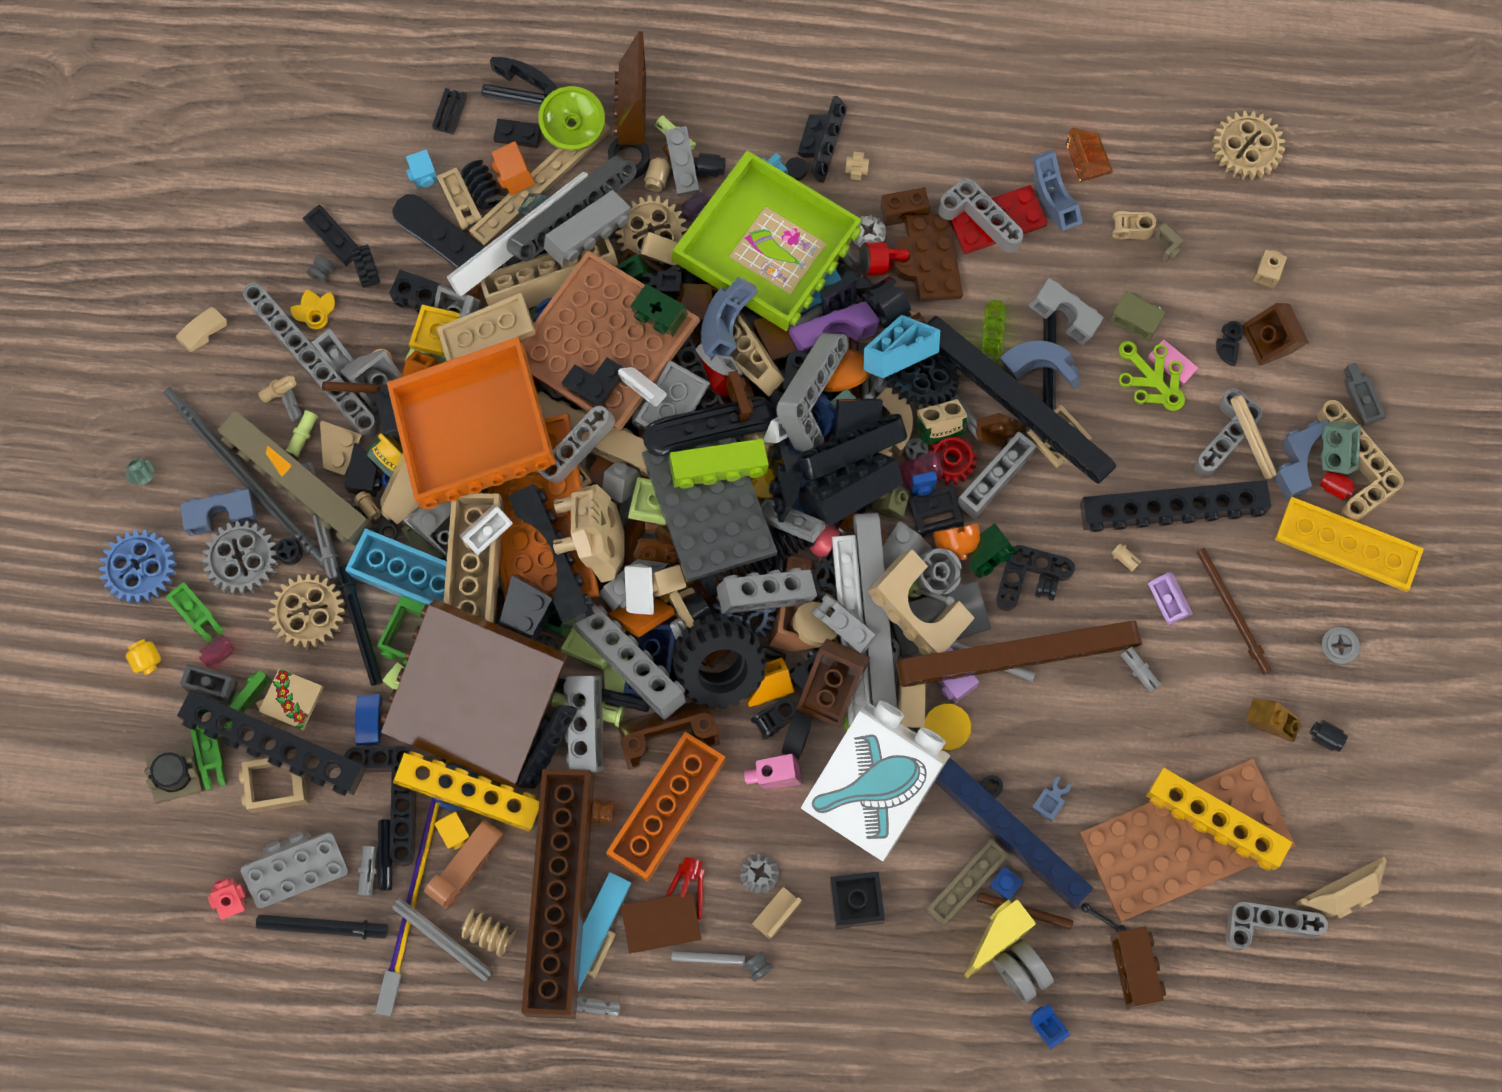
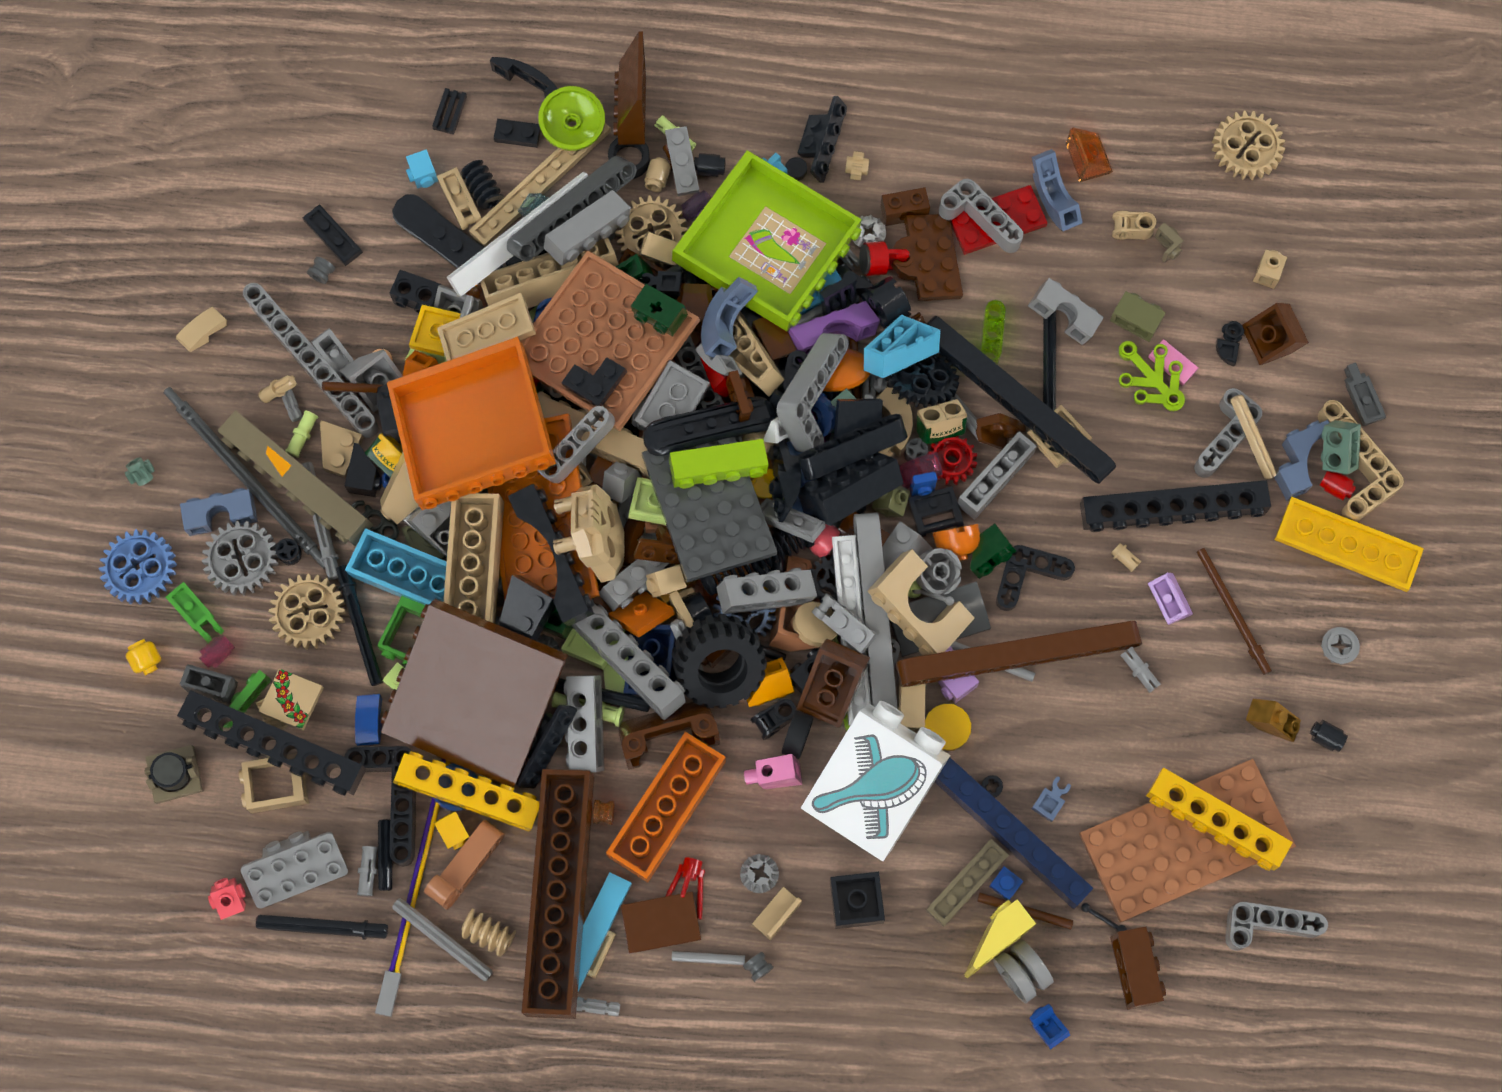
(208, 757): bright green hinge -> none
(312, 307): yellow plate -> none
(364, 501): tan pin -> none
(365, 266): black tyre -> none
(486, 529): white slope -> none
(512, 95): black axle -> none
(513, 168): orange brick -> none
(639, 589): white slope -> none
(642, 385): white slope -> none
(1039, 354): sand blue arch -> none
(1046, 587): black wheel -> none
(1346, 892): tan wedge -> none

